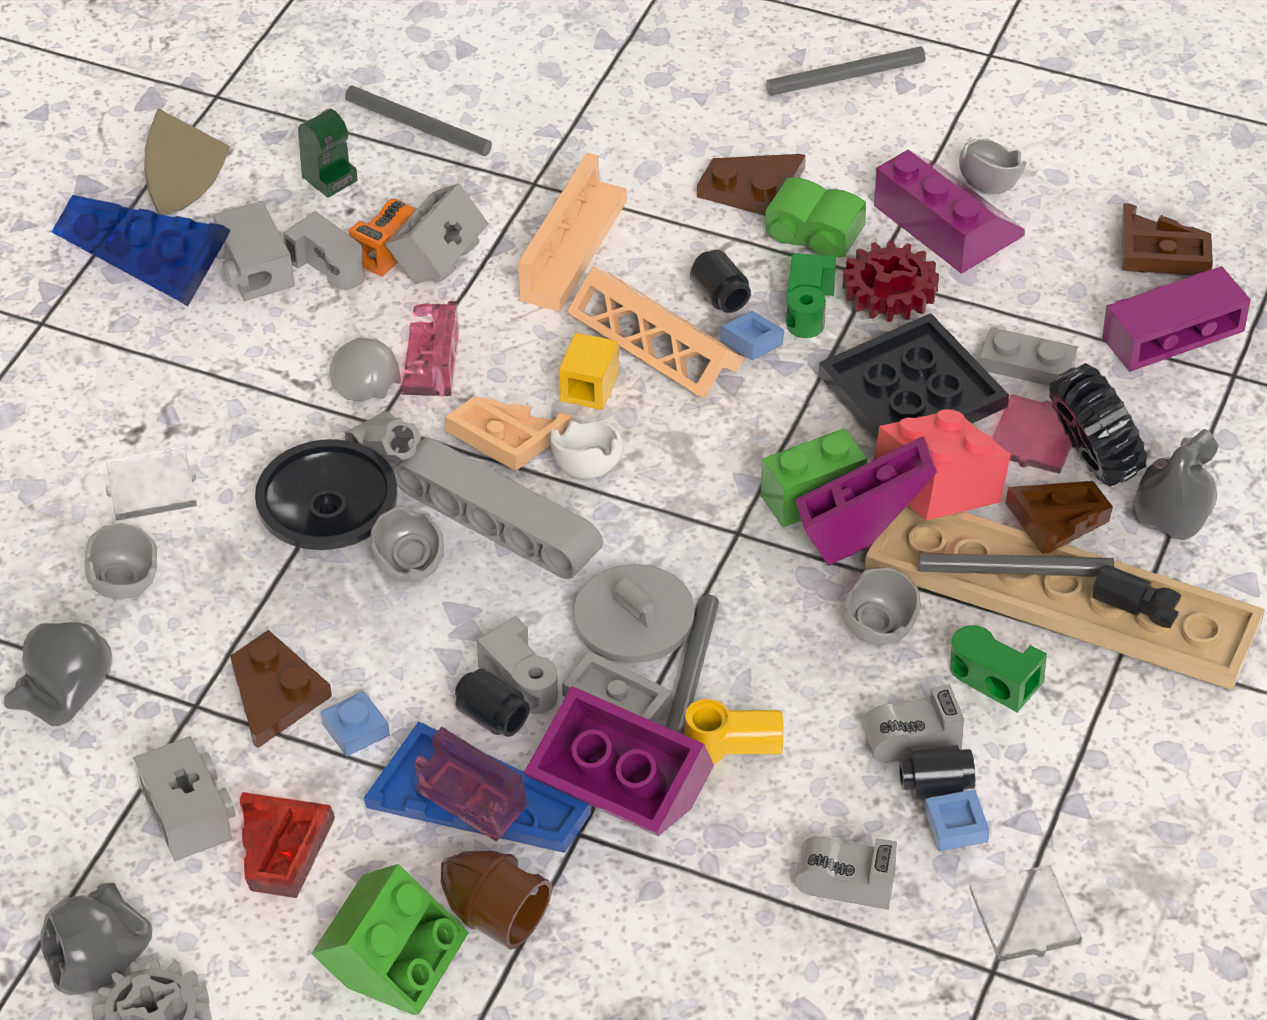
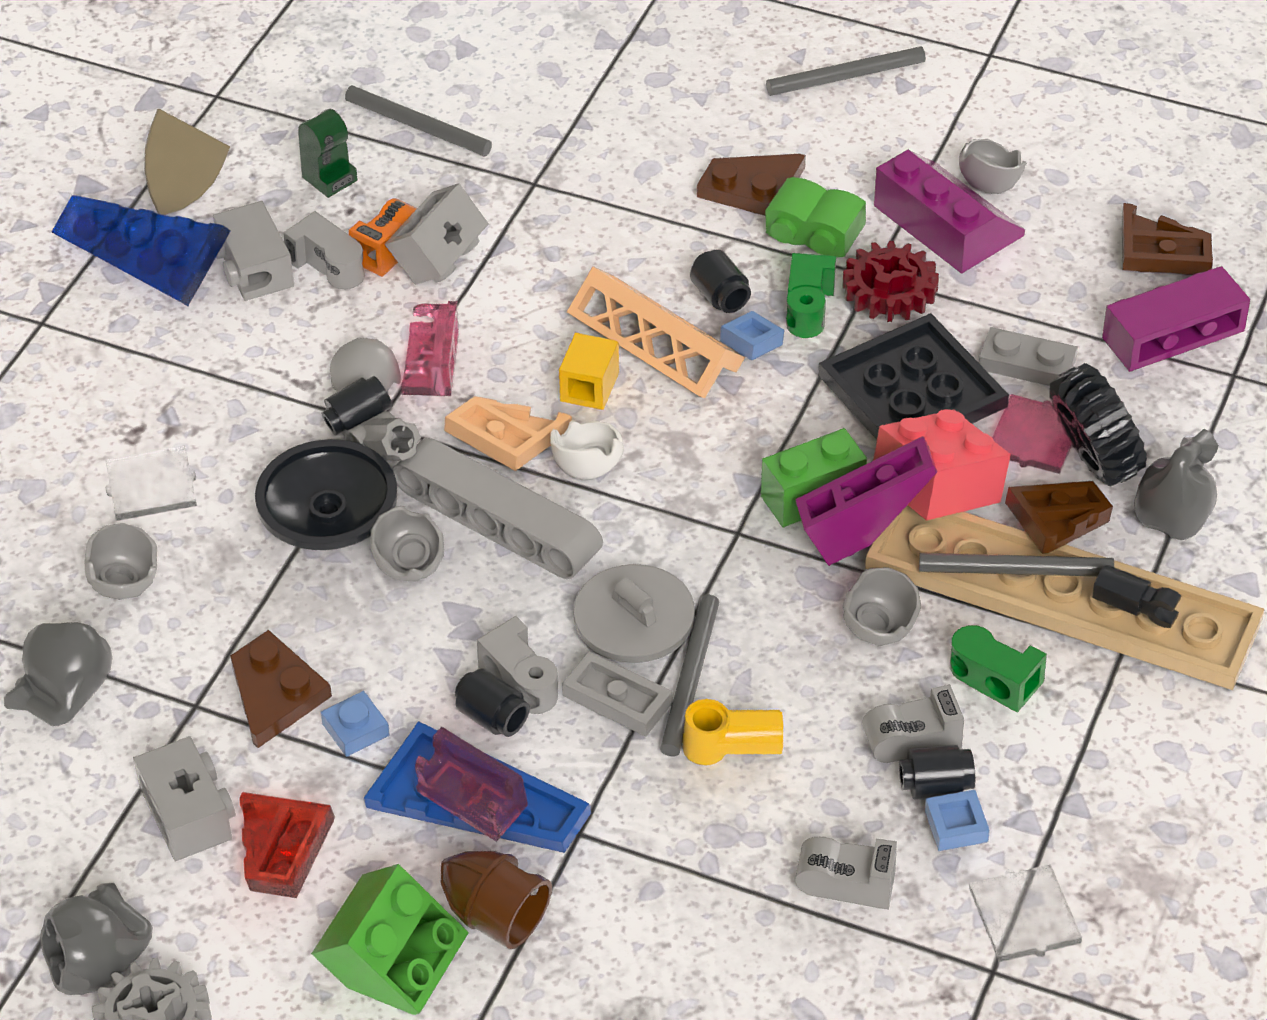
(355, 405): none -> black brick
(569, 237): light nougat fence -> none
(620, 762): magenta slope -> none

